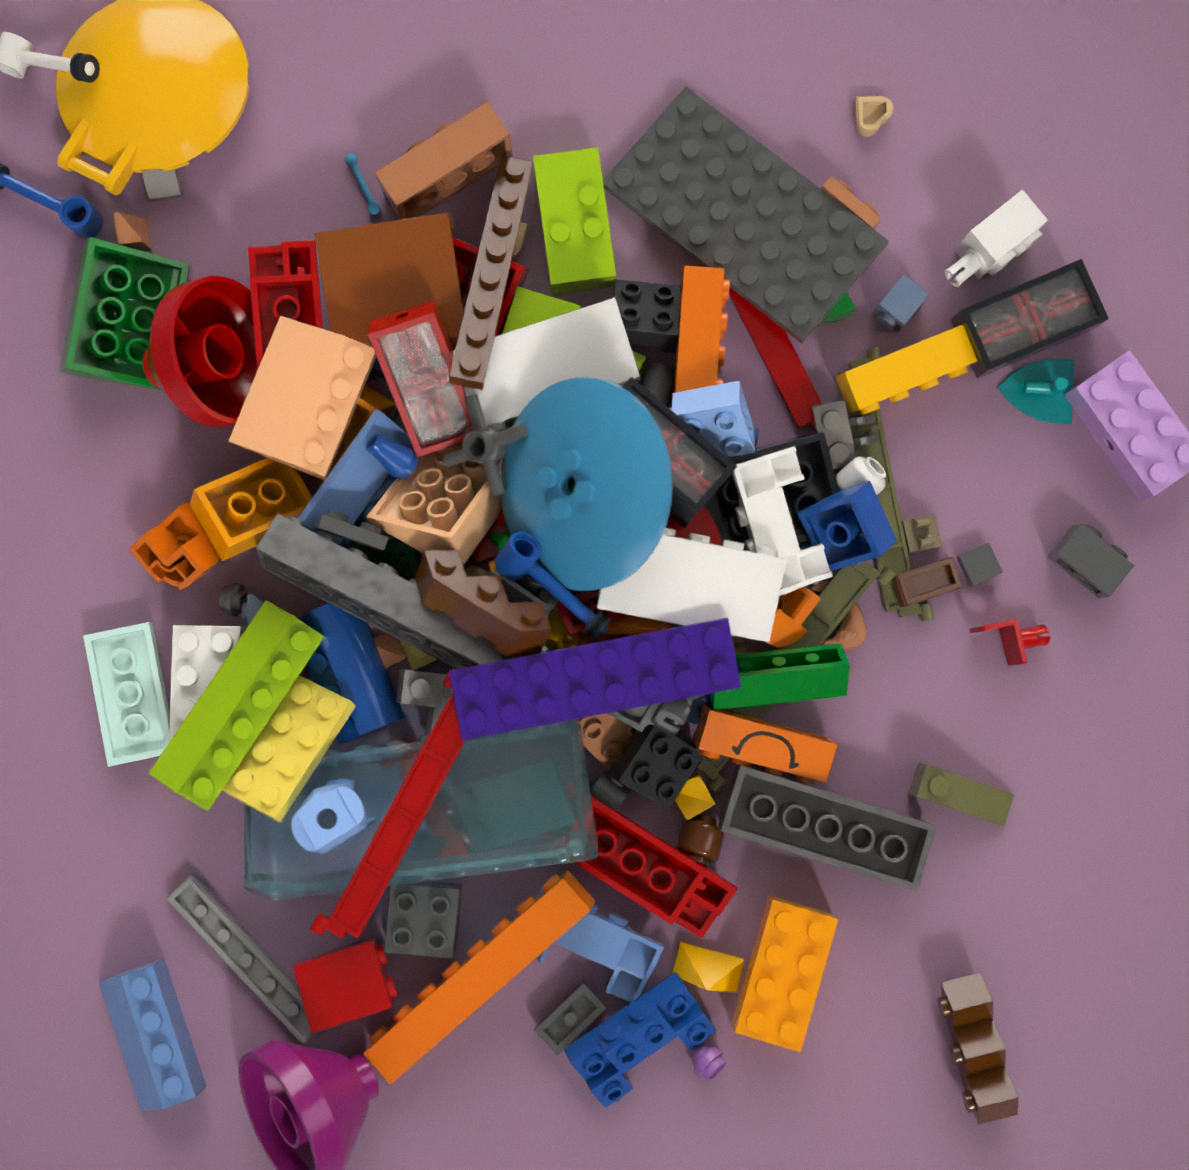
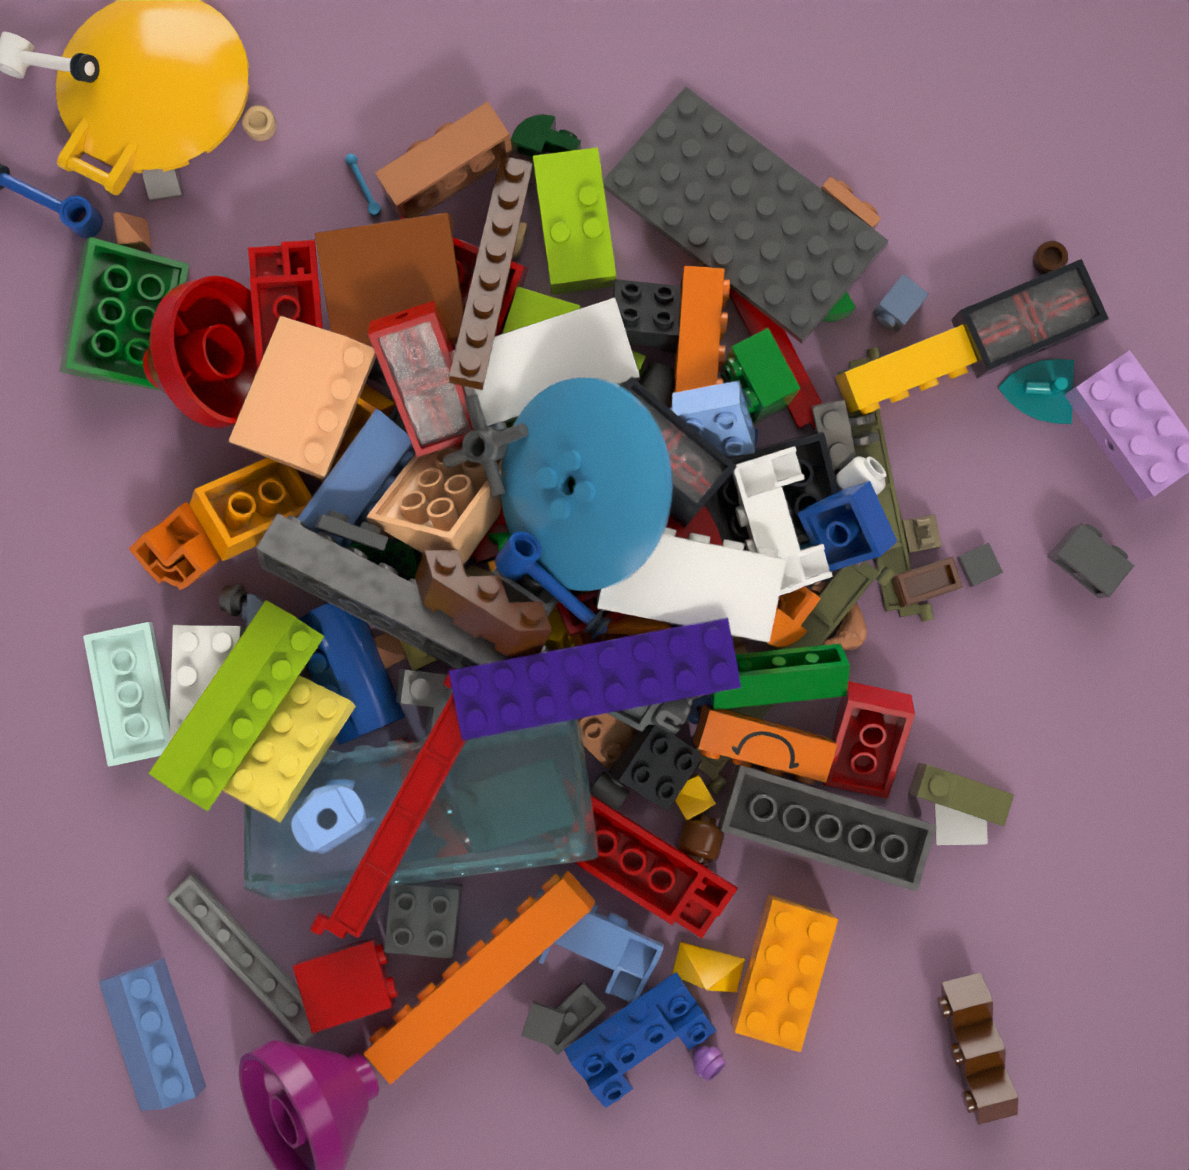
(259, 123): none -> tan tile
(392, 456): blue cone -> none
(539, 135): none -> dark green brick
(543, 1023): none -> dark grey tile
(762, 375): none -> green brick
(870, 739): none -> red slope
(871, 113): tan tile -> none
(959, 828): none -> white sticker
(998, 239): white brick -> none
(1017, 640): red bracket -> none
(1050, 257): none -> reddish brown tile

